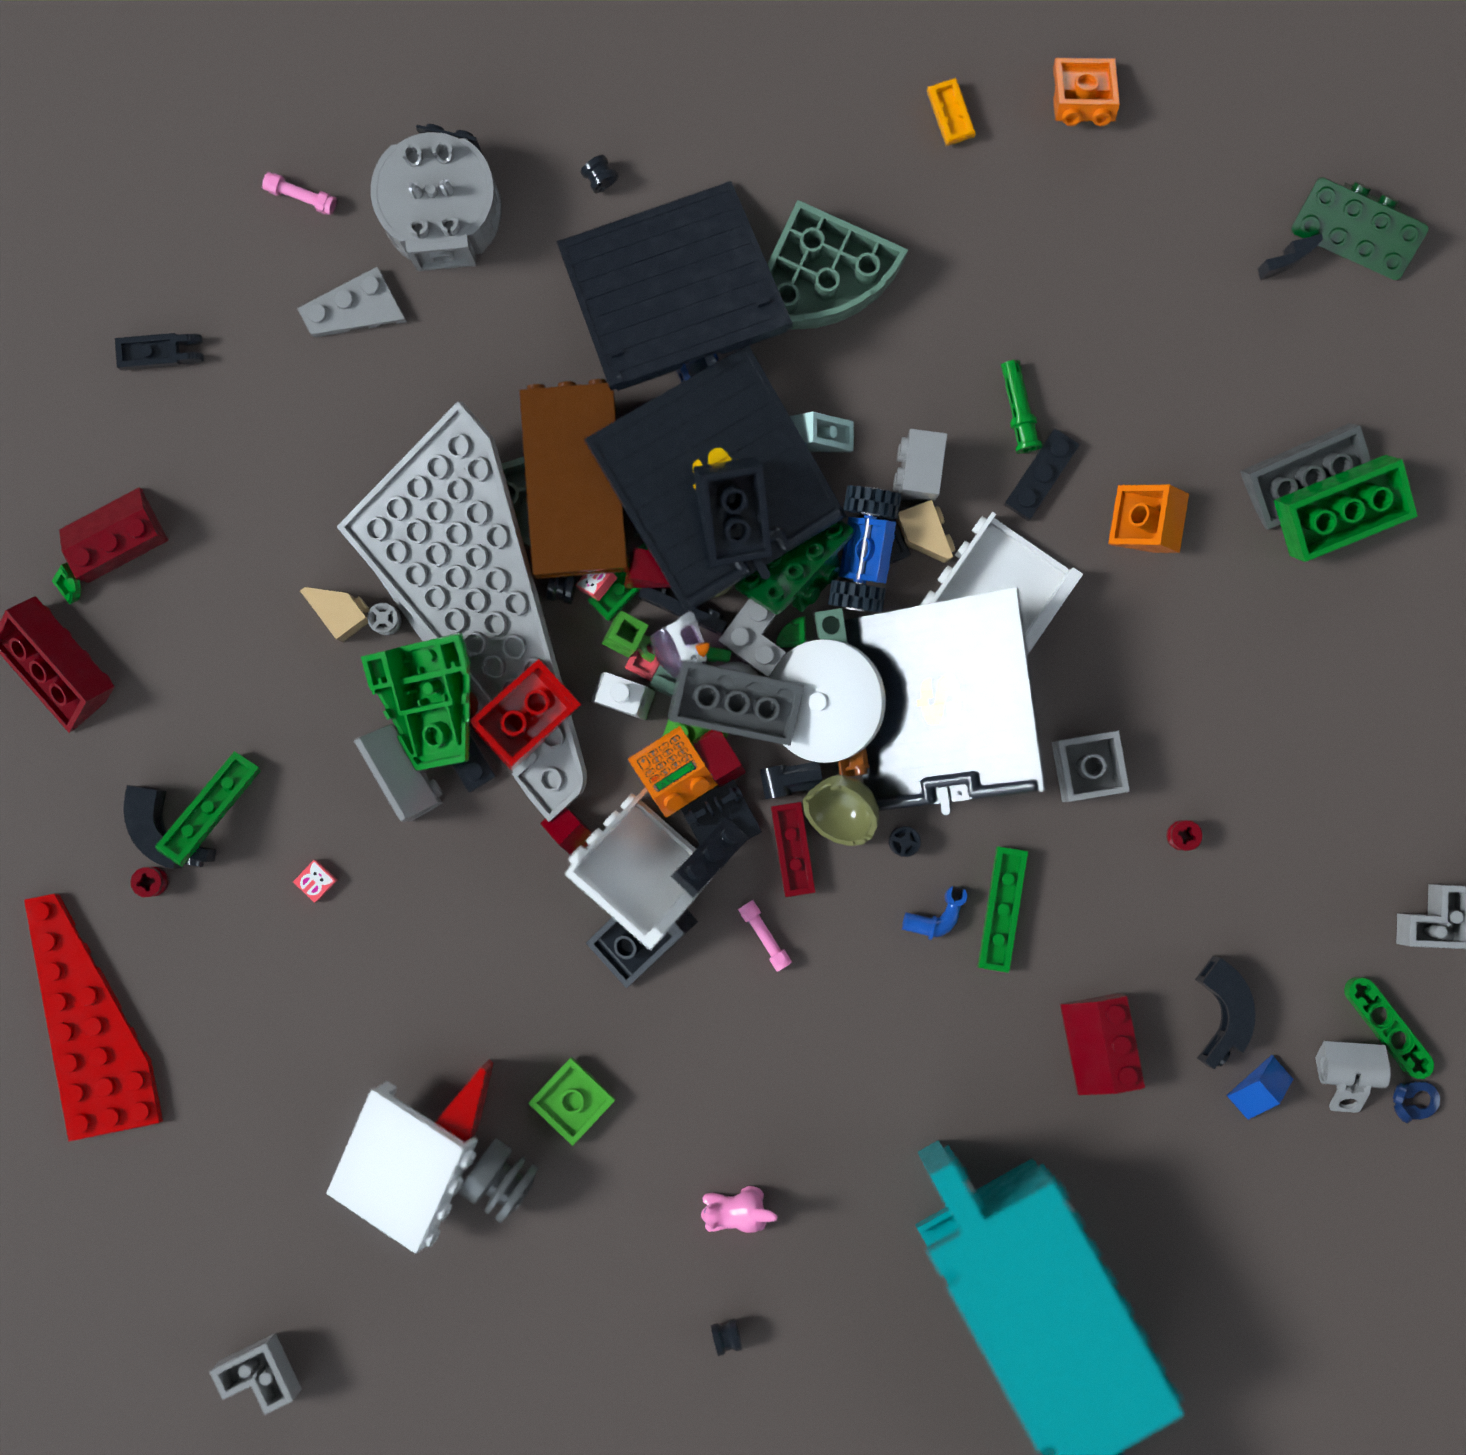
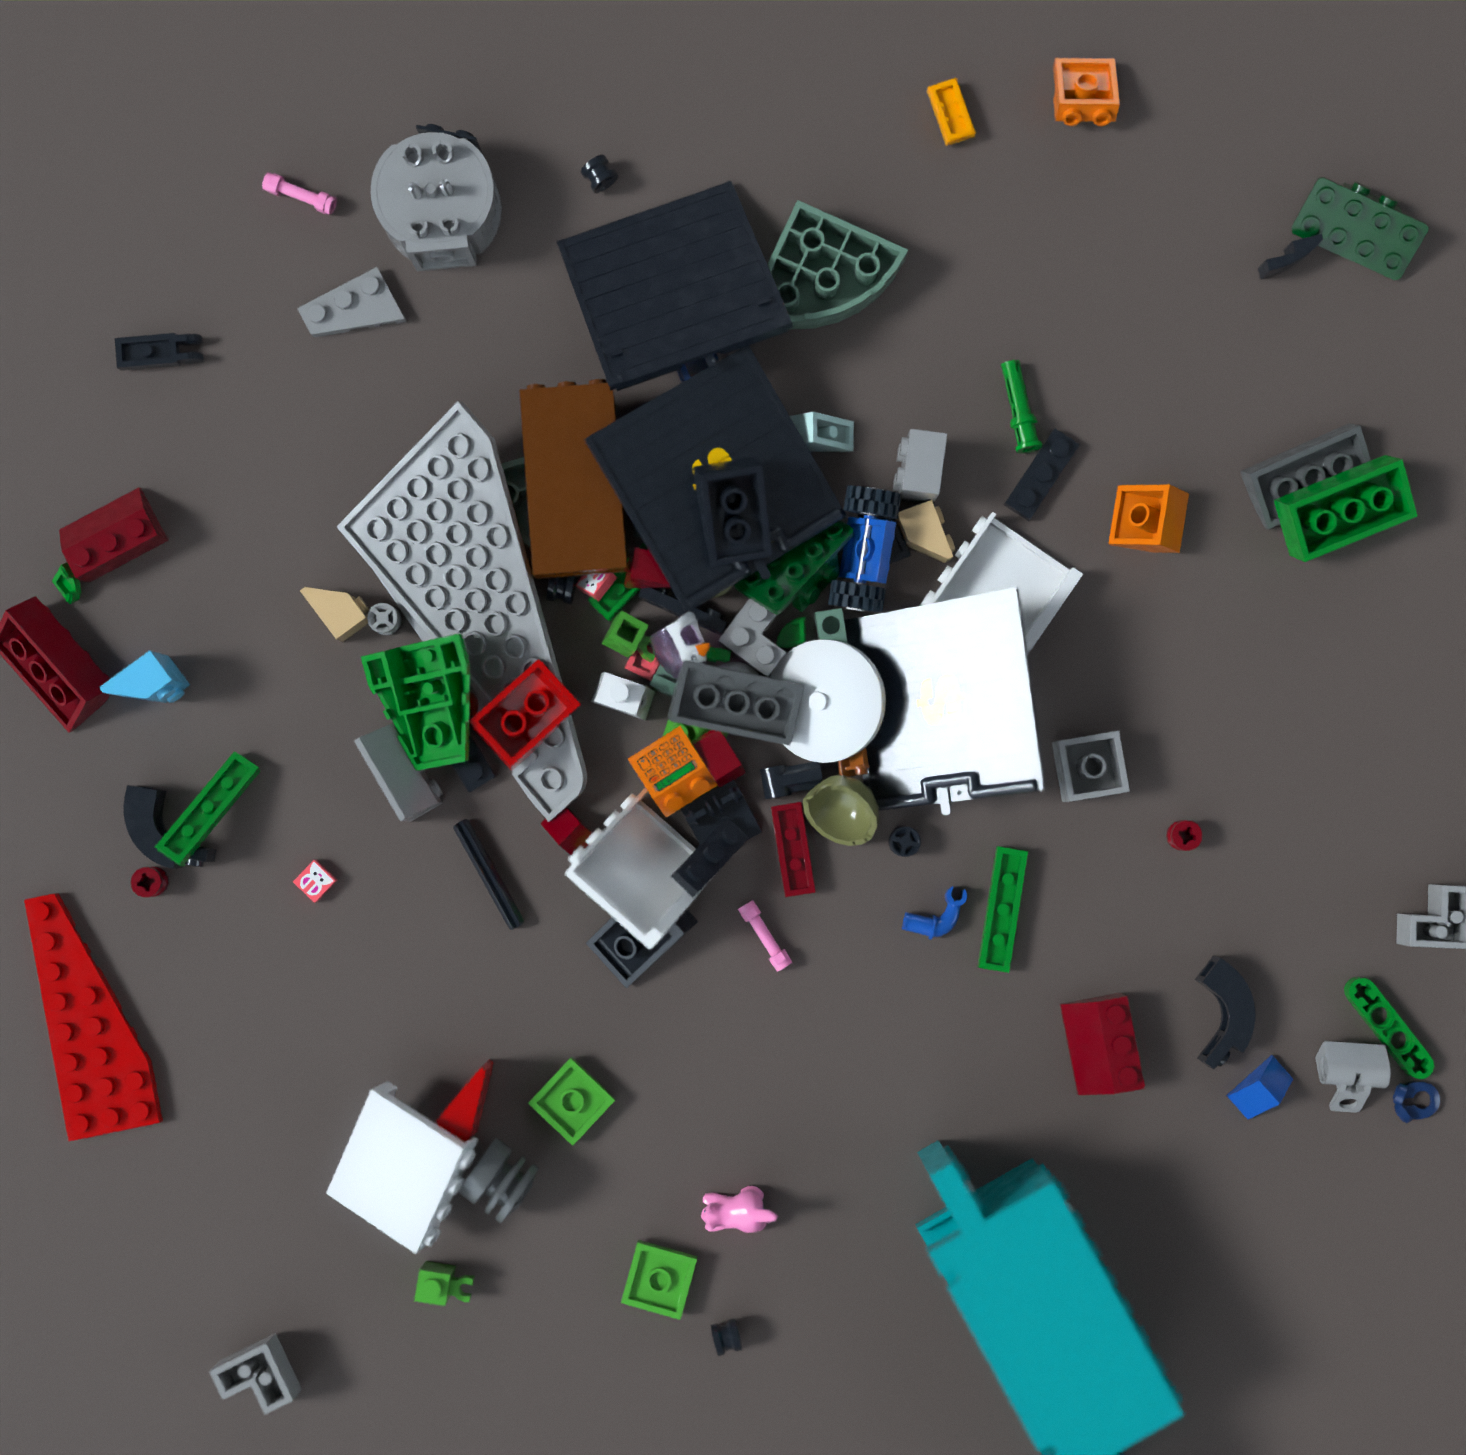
(149, 678): none -> medium azure slope
(438, 1283): none -> bright green brick
(488, 874): none -> black axle
(659, 1279): none -> bright green plate

